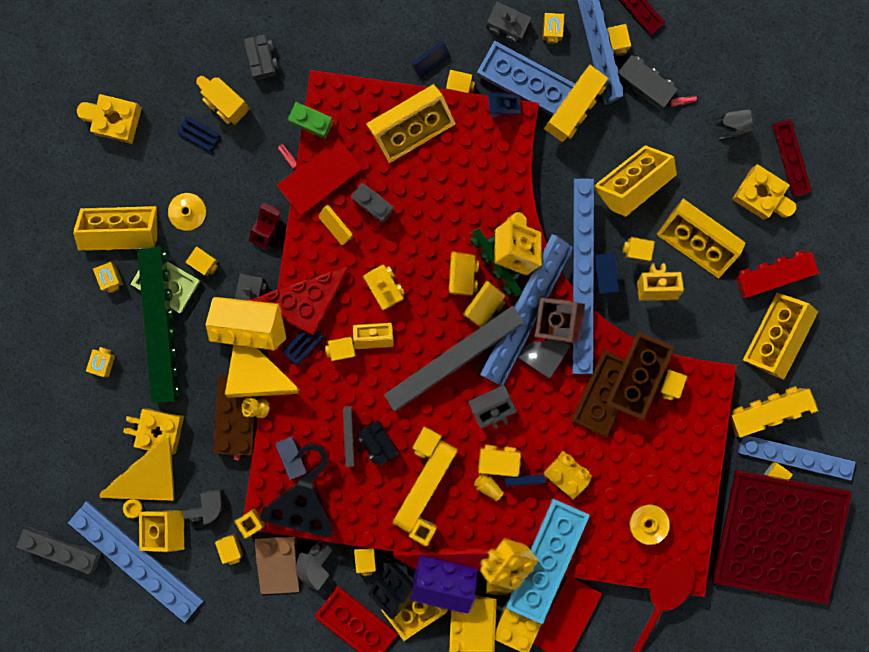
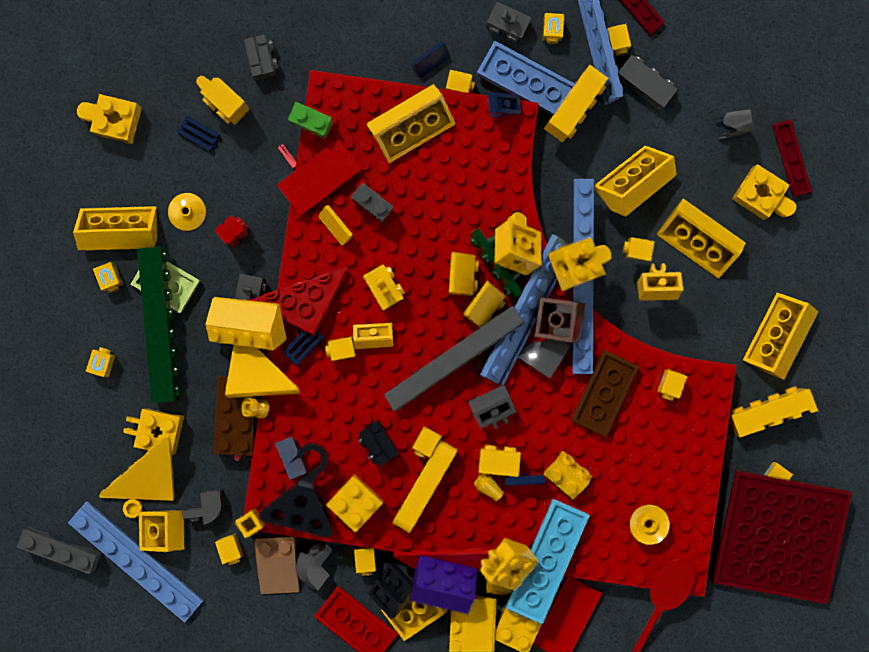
(202, 262): yellow brick -> none
(232, 230): none -> red brick
(265, 226): dark red brick -> none
(349, 436): dark grey tile -> none
(355, 502): none -> yellow brick
(422, 531): yellow brick -> none
(579, 262): none -> yellow brick
(606, 273): dark blue tile -> none
(640, 376): reddish brown slope -> none
(683, 100): coral pin -> none
(777, 274): red brick -> none
(796, 457): medium blue plate -> none

